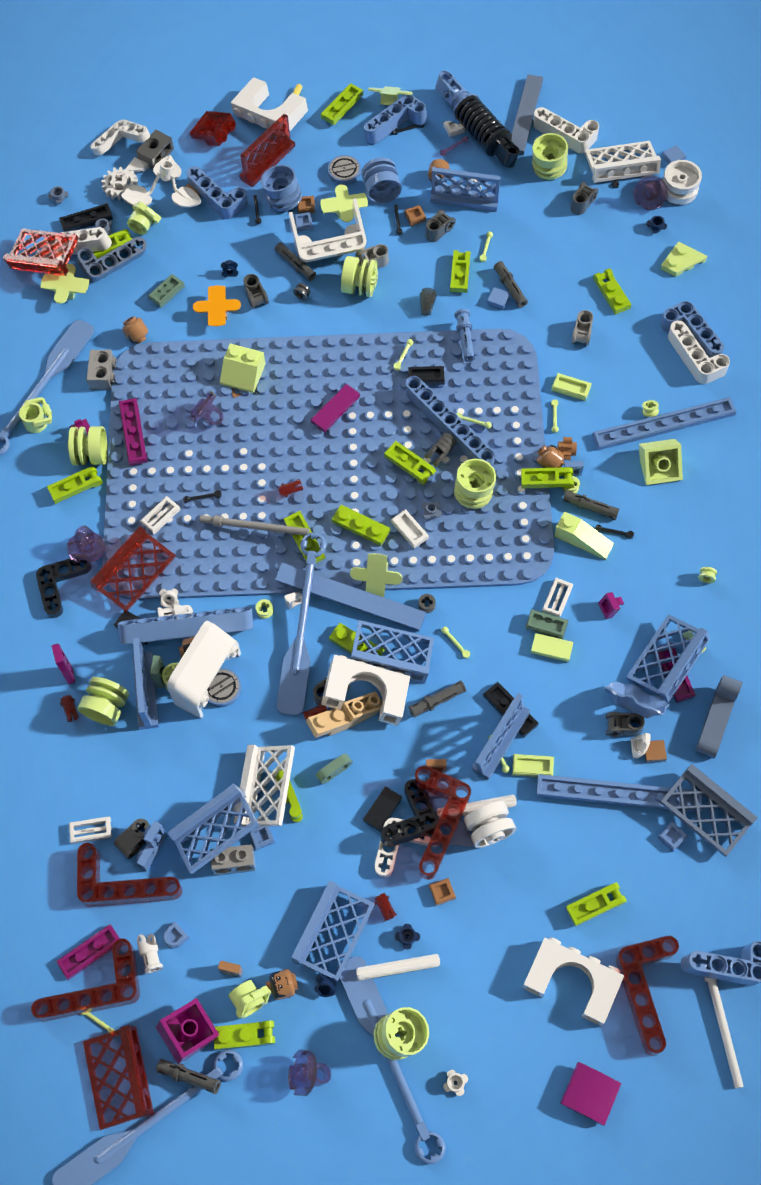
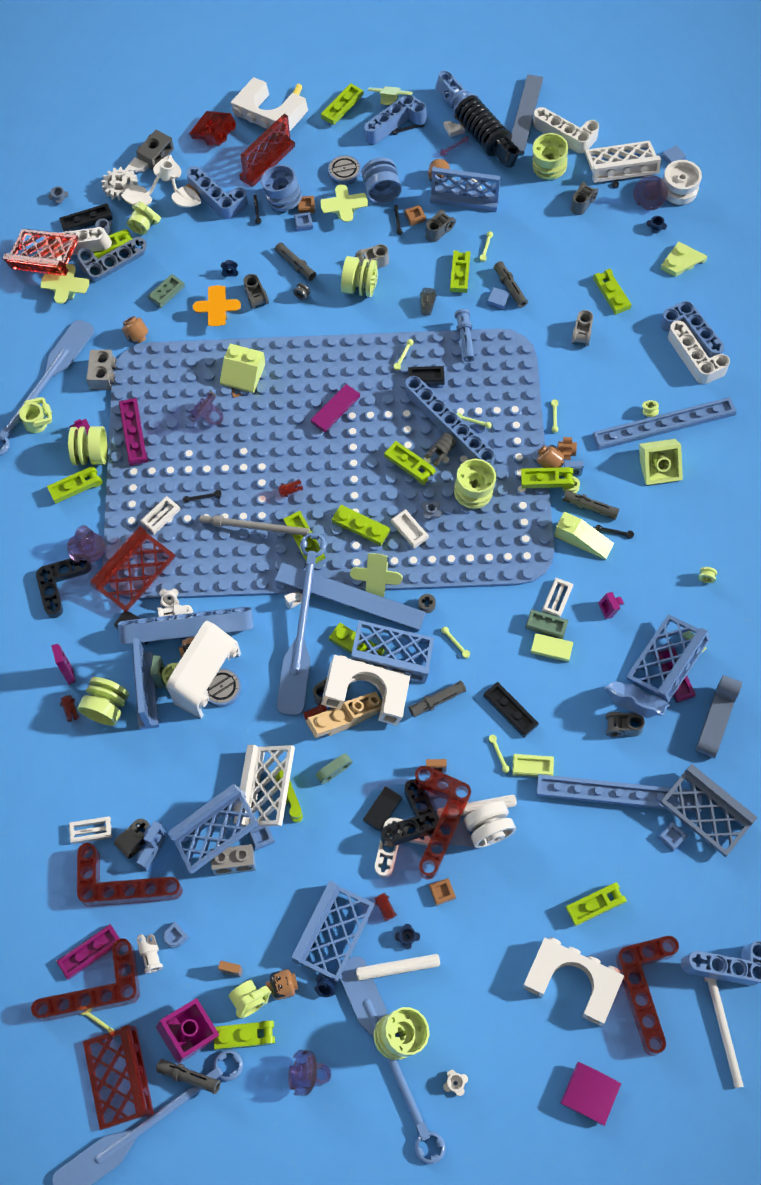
(120, 129): white beam -> none
(264, 615): yellowish green bush -> none
(352, 241): white windscreen -> none
(501, 737): medium blue fence -> none
(571, 386): yellowish green tile -> none
(640, 745): white tile -> none
(656, 752): medium nougat tile -> none

